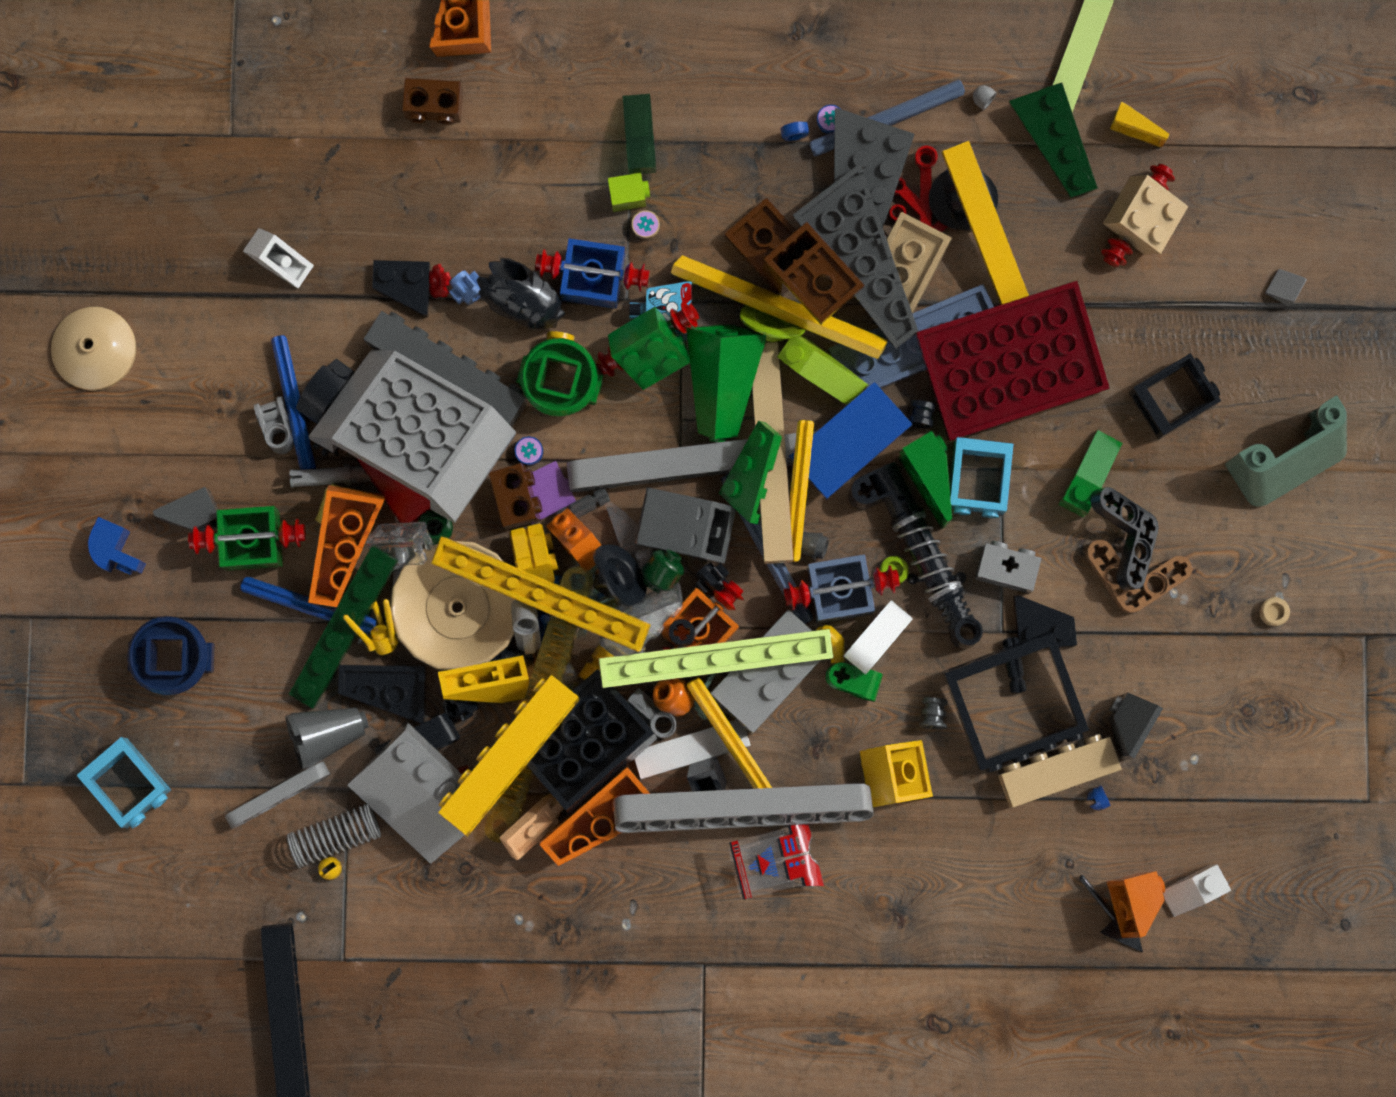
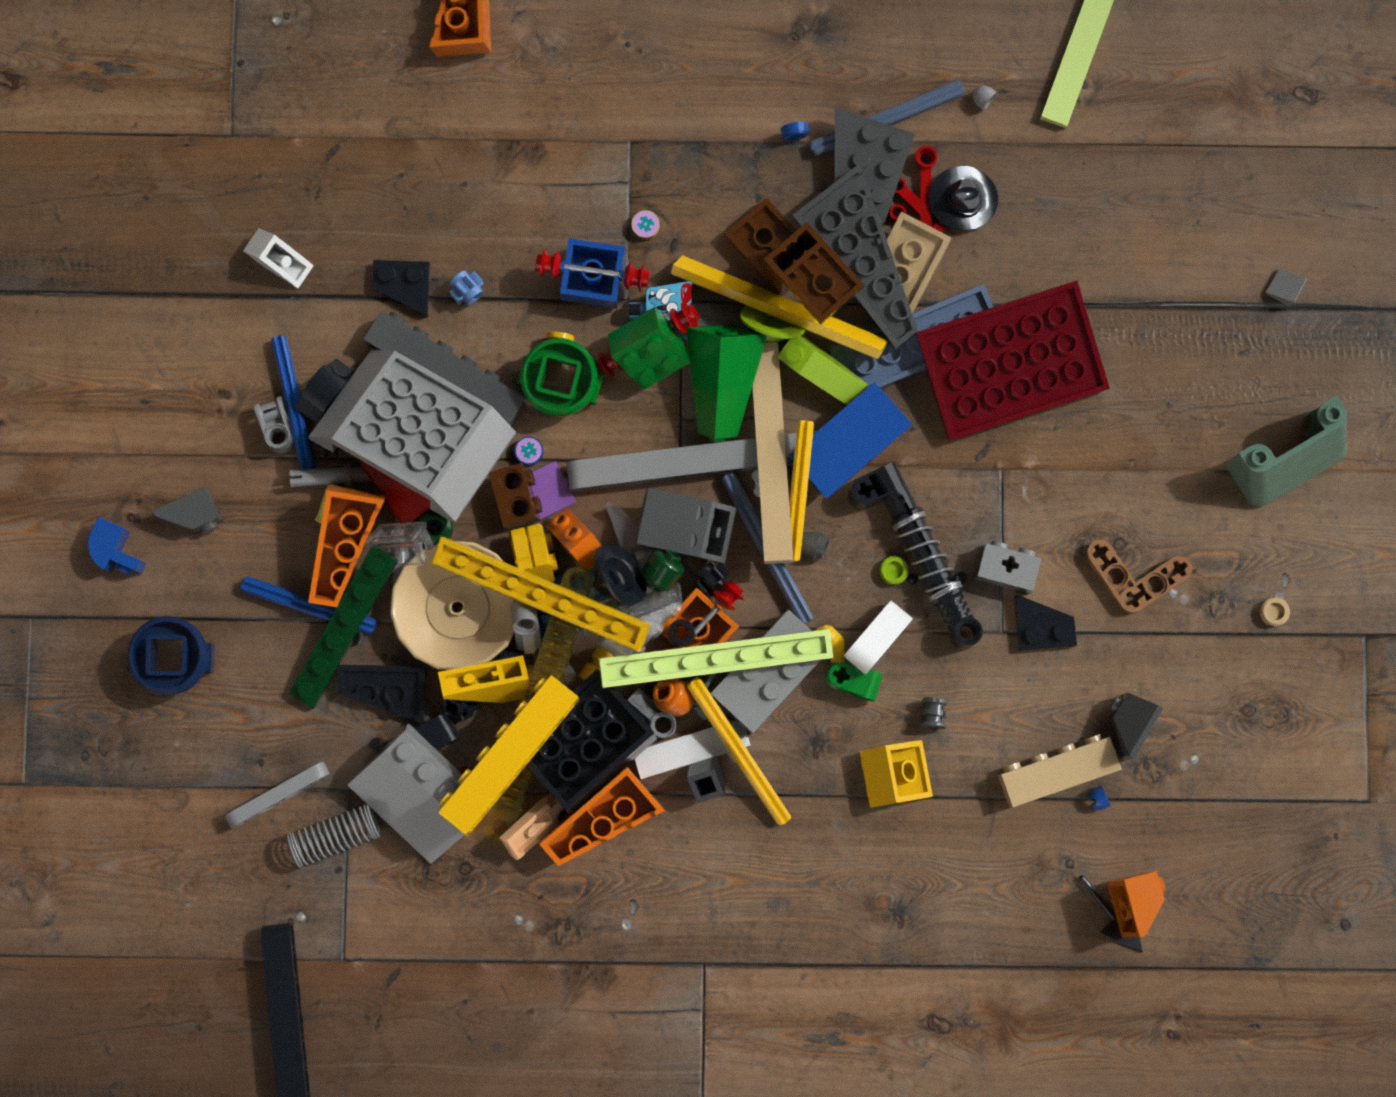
(104, 763): medium azure window -> none
(105, 361): tan dish -> none
(248, 538): green brick -> none
(324, 732): dark grey cone -> none
(333, 873): yellow hinge -> none
(382, 637): yellow plant -> none
(434, 92): reddish brown brick -> none
(438, 281): red plant -> none
(520, 295): black head -> none
(587, 503): dark grey axle -> none
(628, 192): lime brick -> none
(639, 134): clear green slope -> none
(742, 808): light grey beam -> none
(747, 477): green wing -> none
(774, 861): piece -> none
(826, 119): tile -> none
(841, 588): sand blue brick -> none
(921, 413): black wheel -> none
(928, 469): green slope -> none
(984, 223): yellow tile -> none
(985, 449): medium azure window -> none
(1000, 657): black window -> none
(1015, 669): black axle -> none
(1054, 130): dark green wing -> none
(1090, 473): green slope -> none
(1133, 124): yellow slope -> none
(1140, 529): black beam -> none
(1143, 216): tan brick -> none
(1152, 412): black window -> none
(1196, 890): white slope -> none

